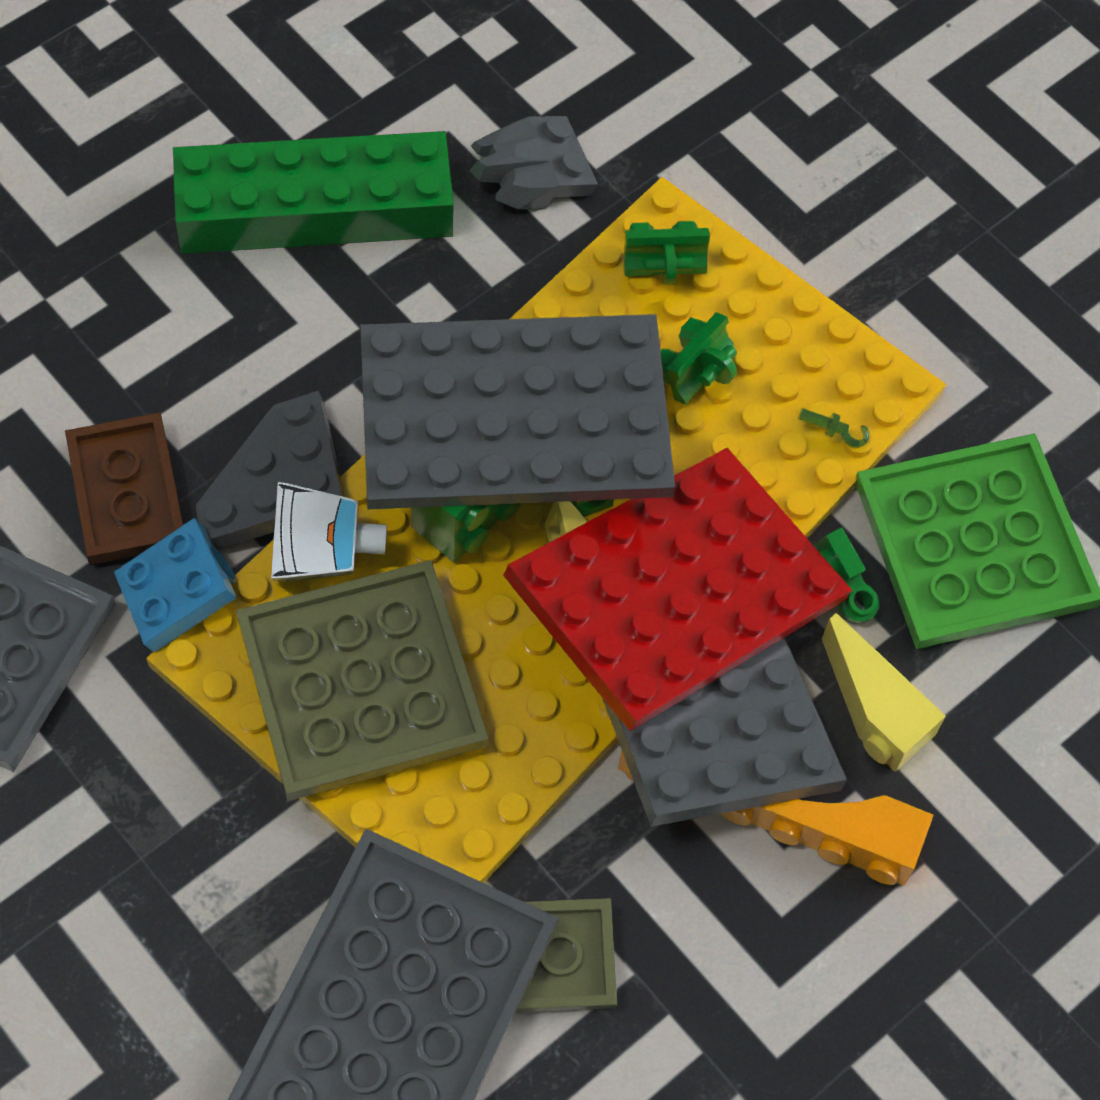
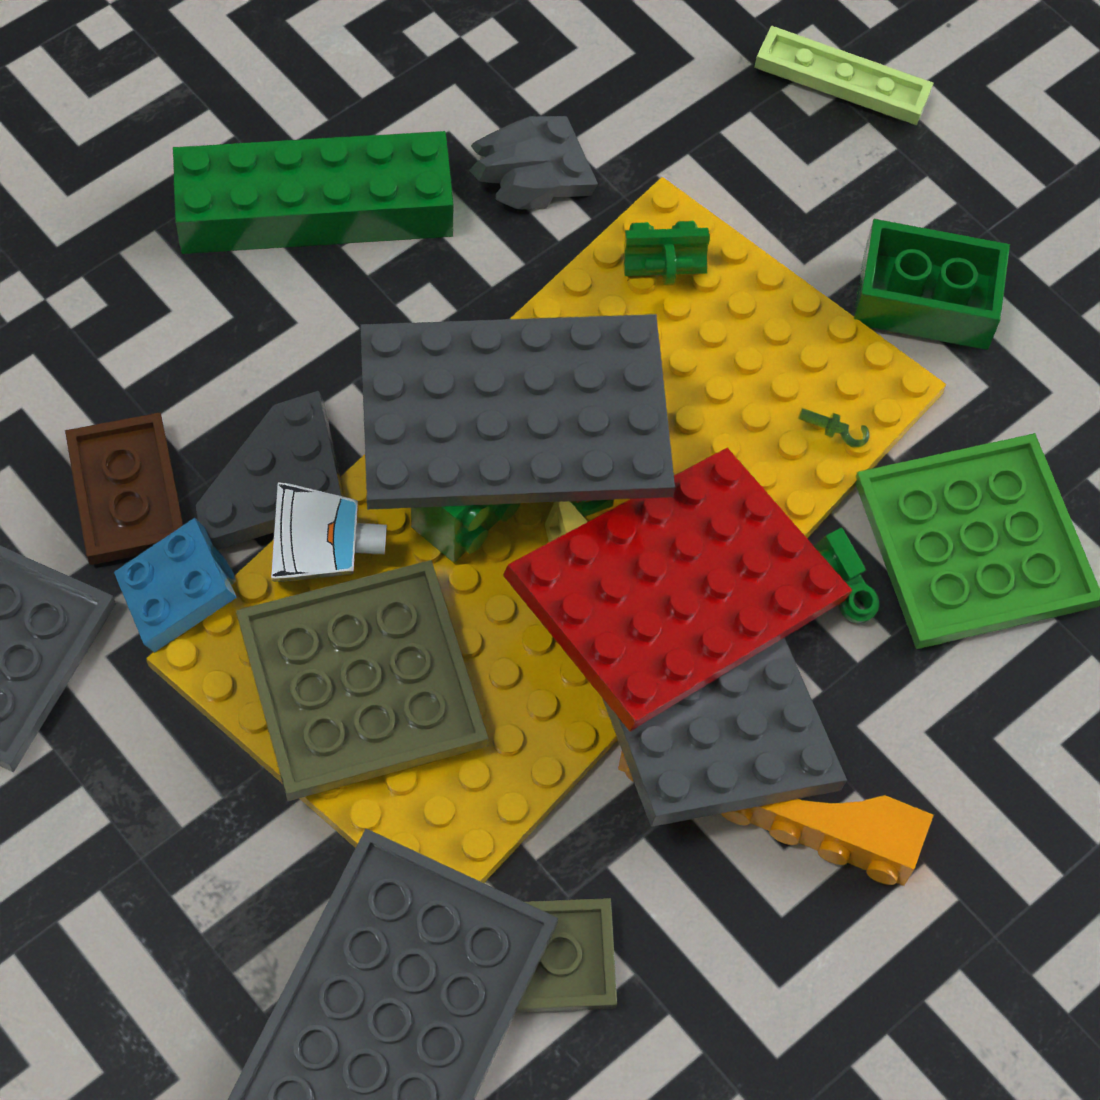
(704, 357): green hips -> none
(843, 75): none -> yellowish green plate
(883, 704): light yellow slope -> none
(932, 284): none -> green brick

